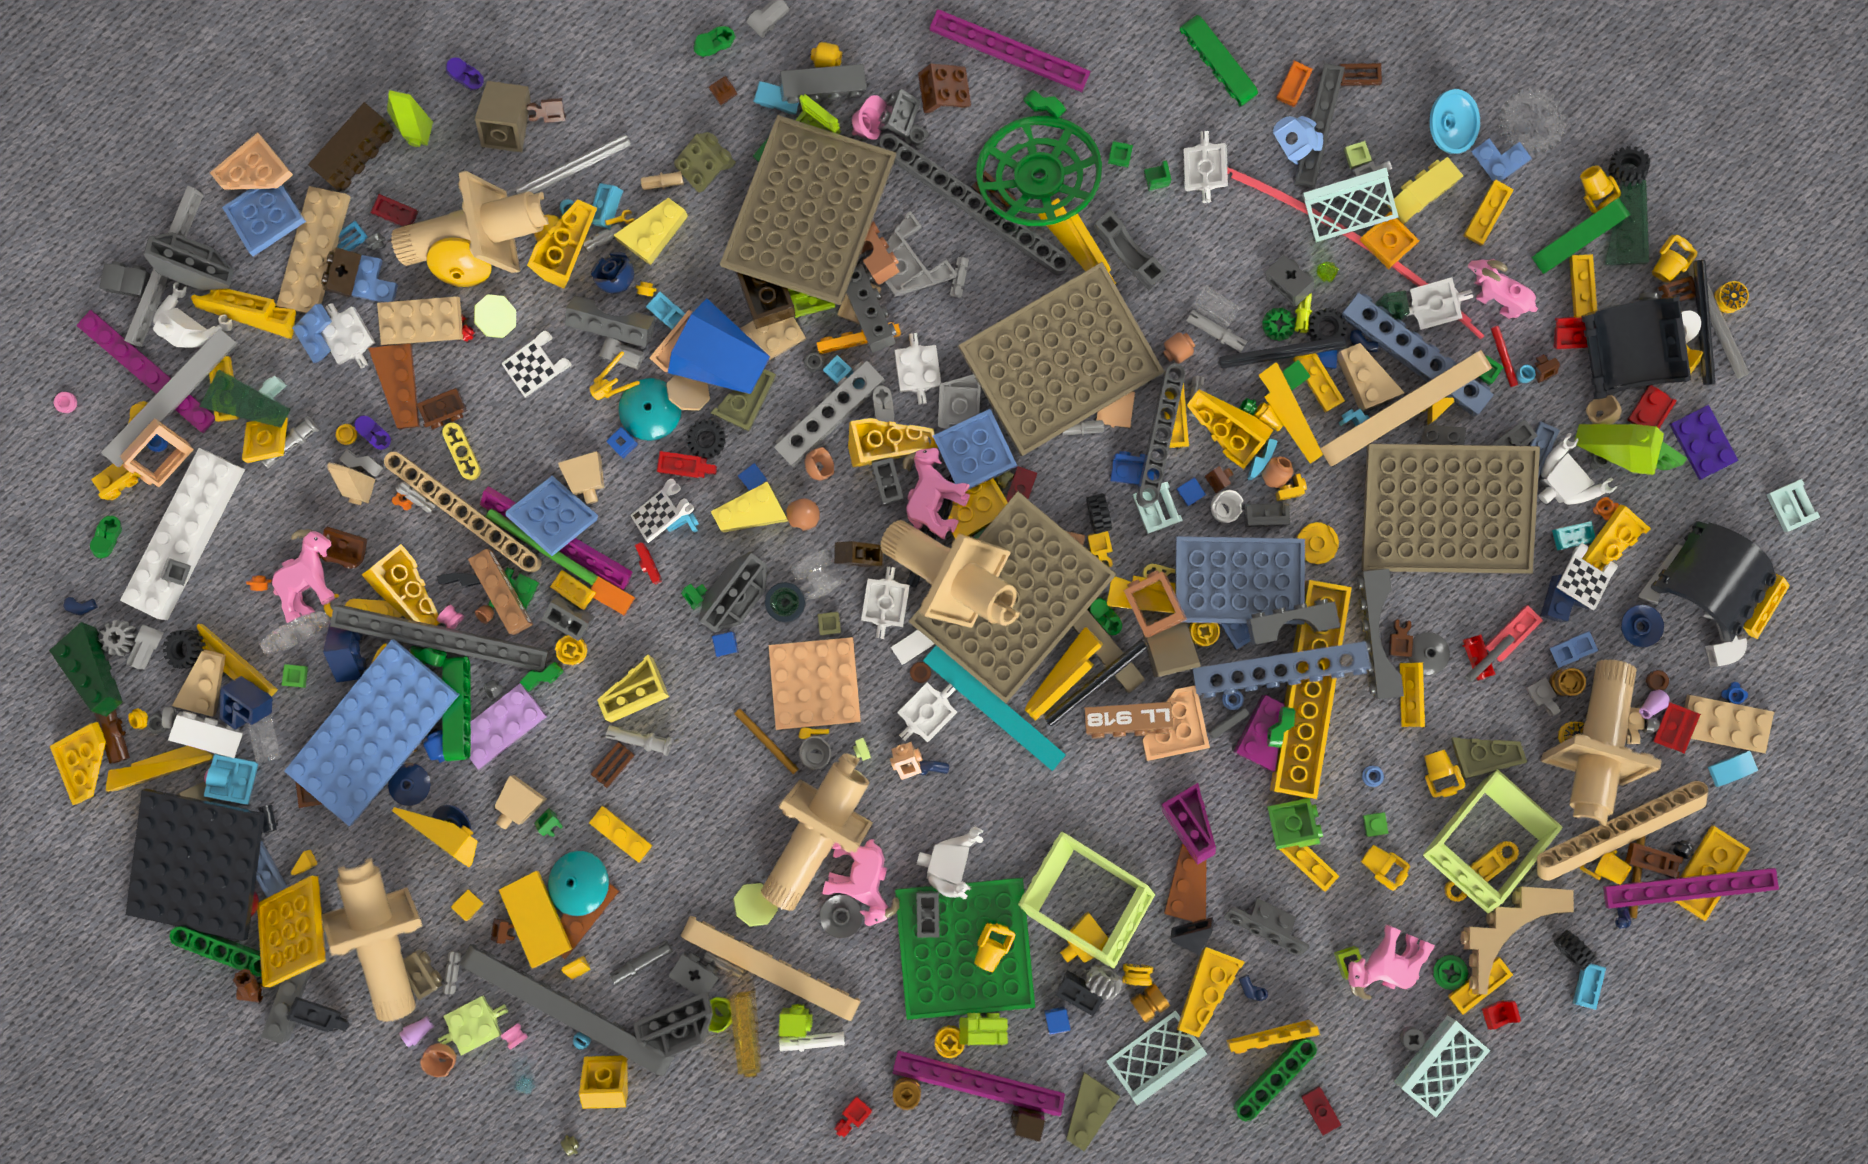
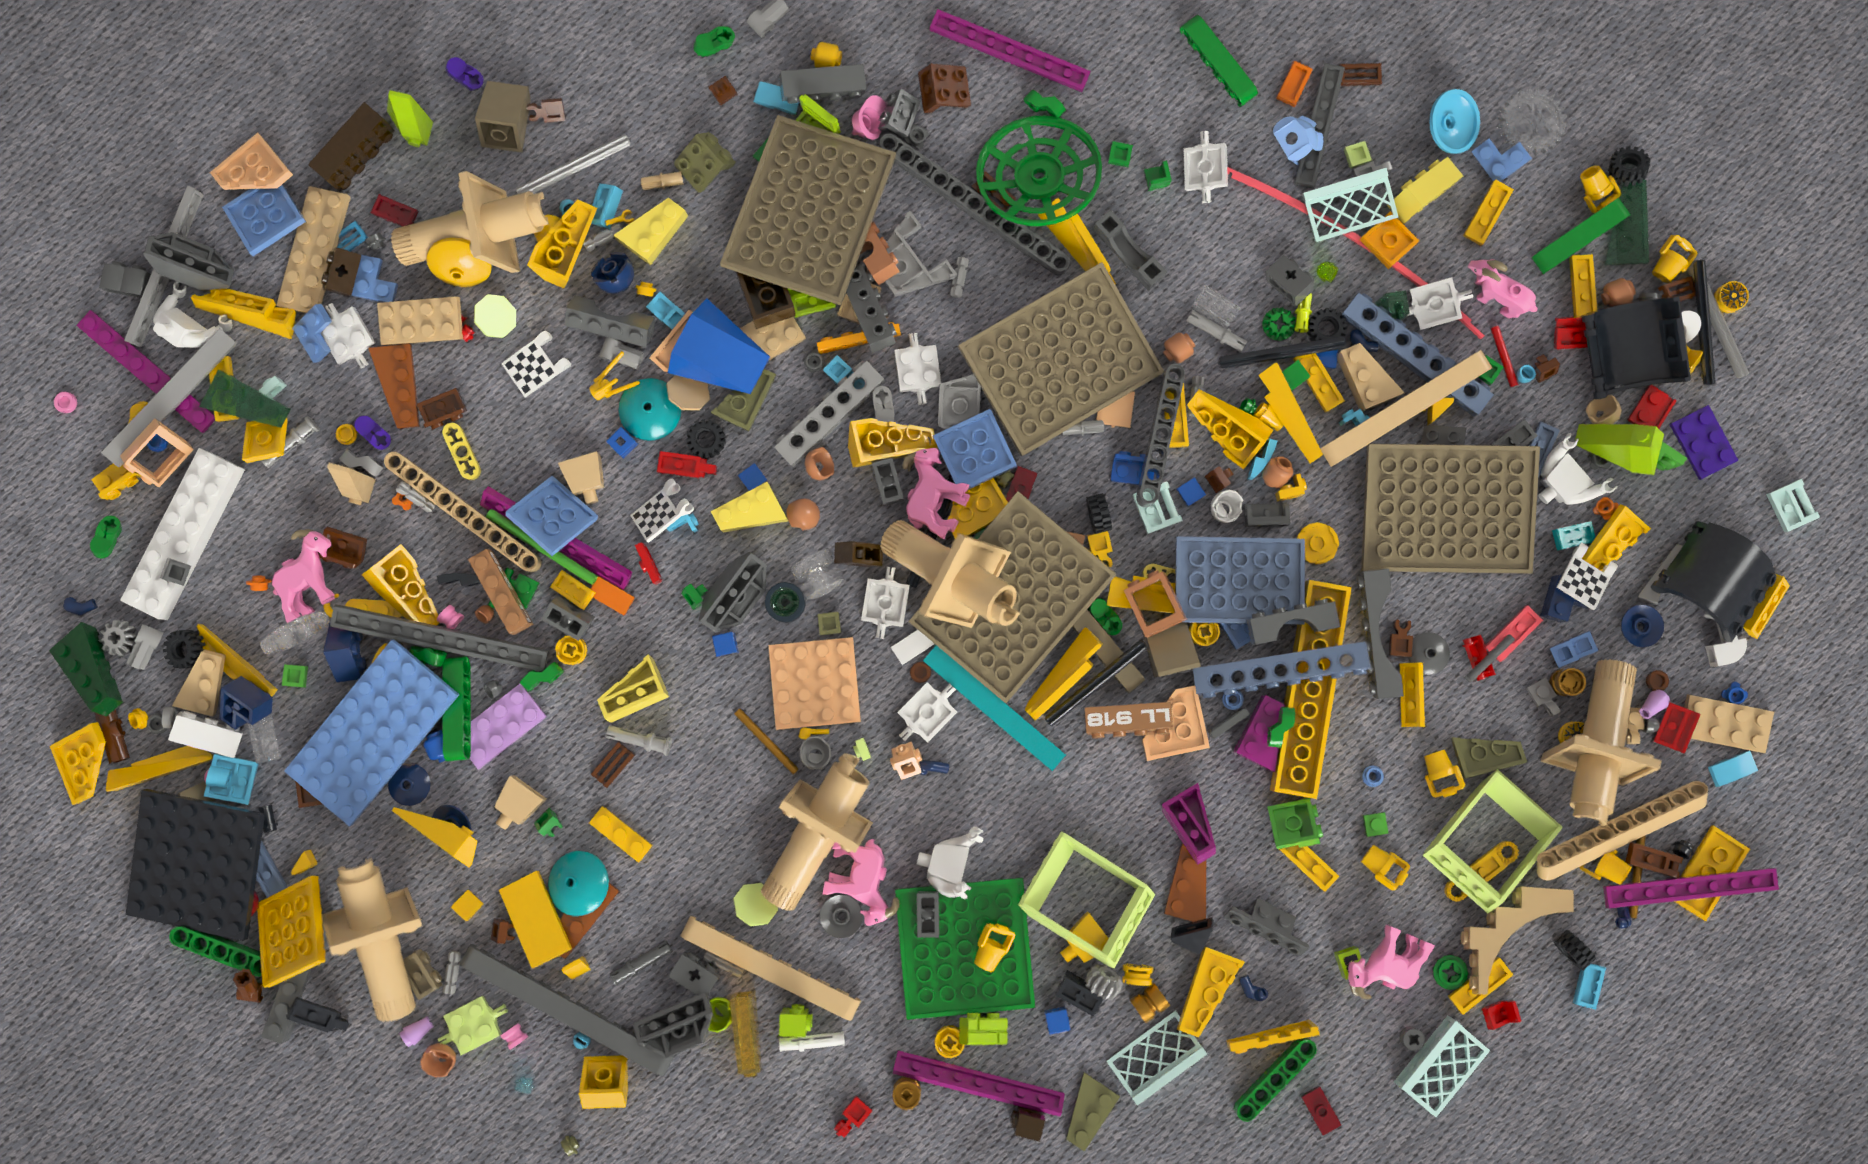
(1618, 292): none -> nougat head

